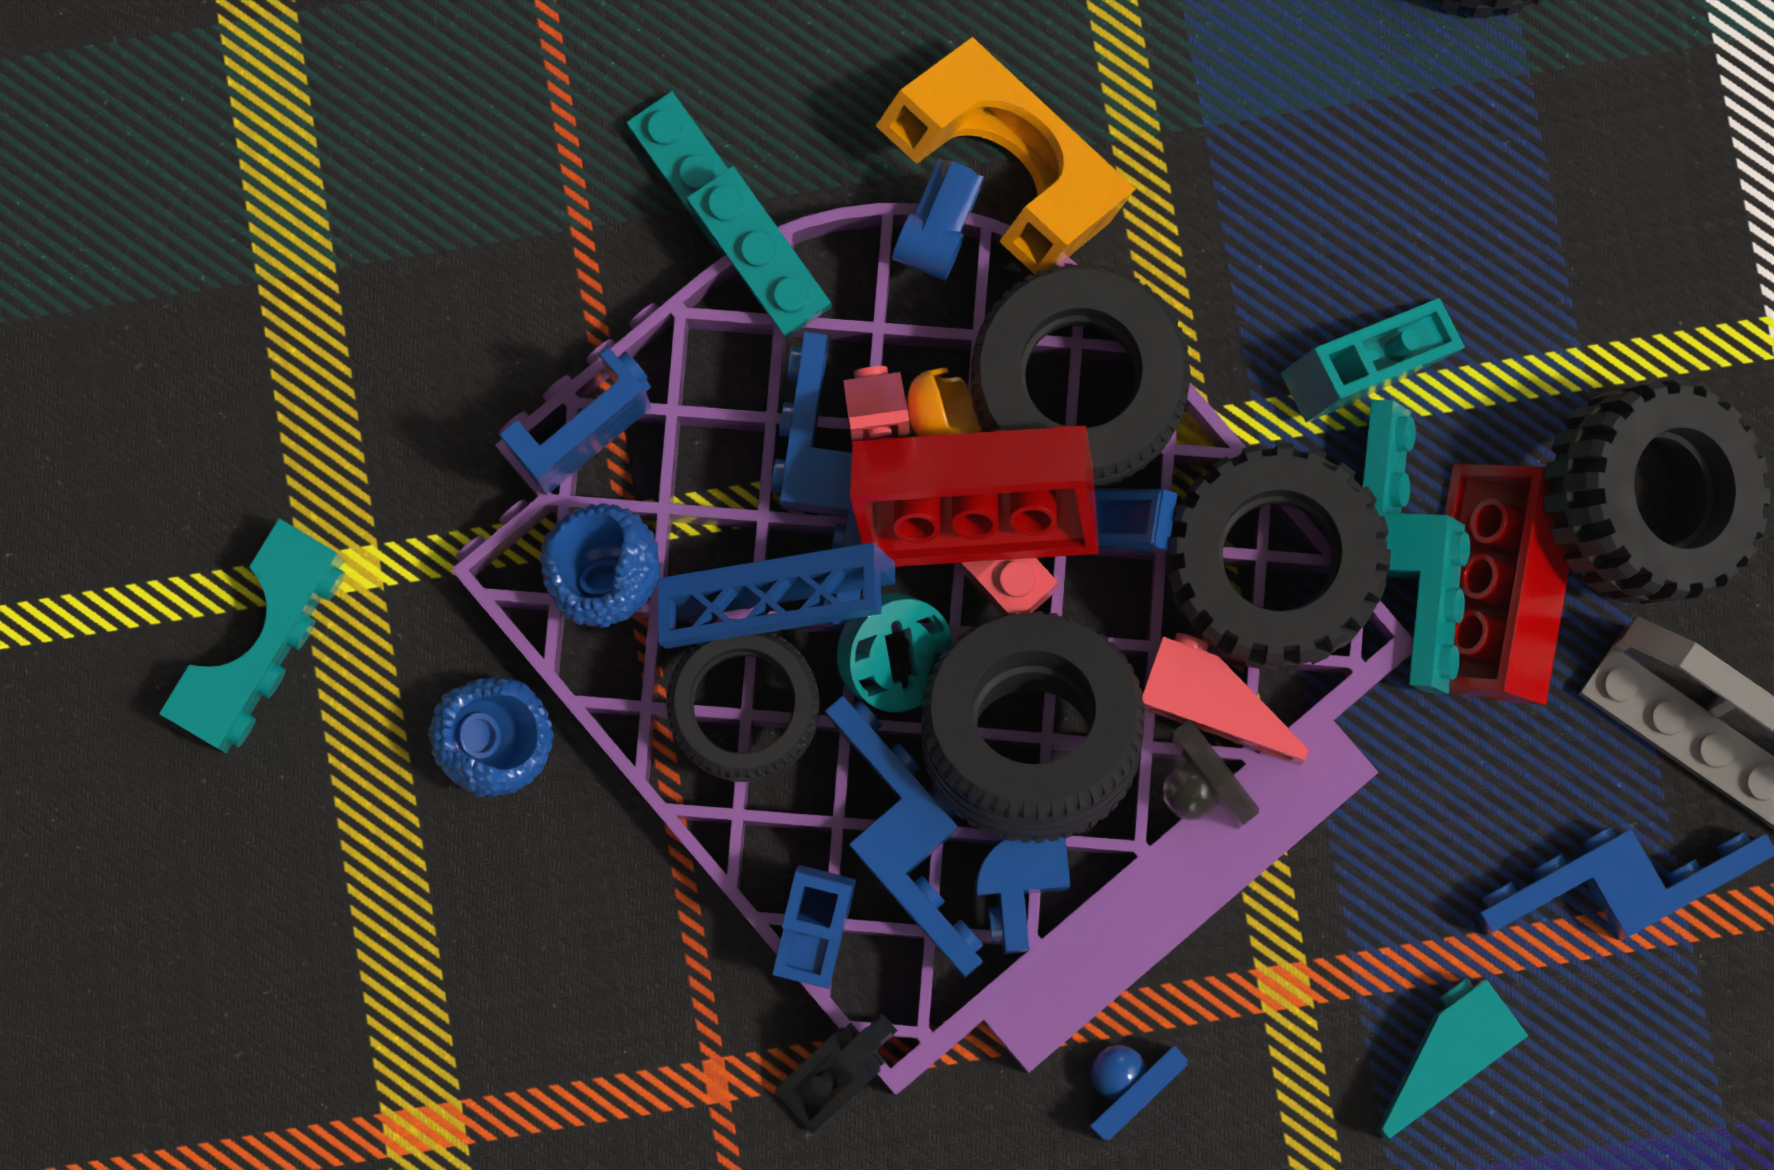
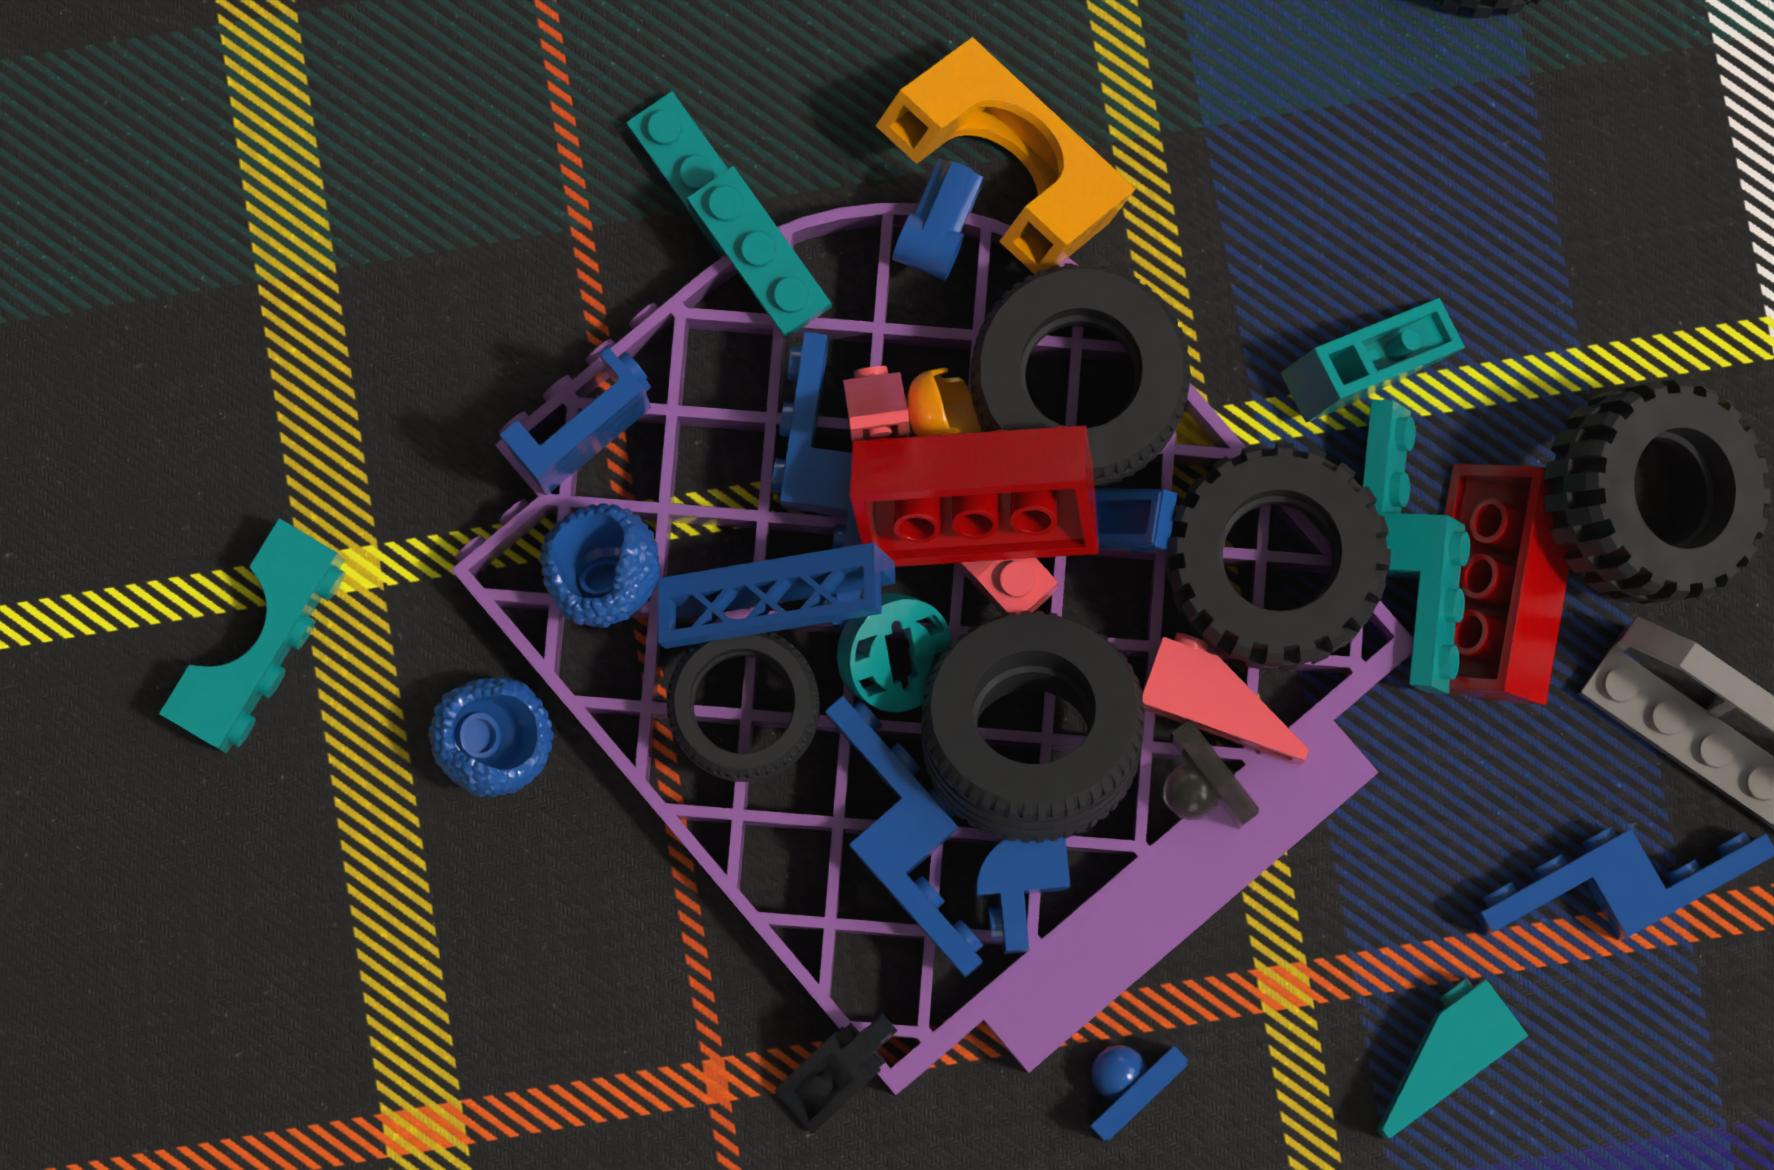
(813, 926): blue brick -> none

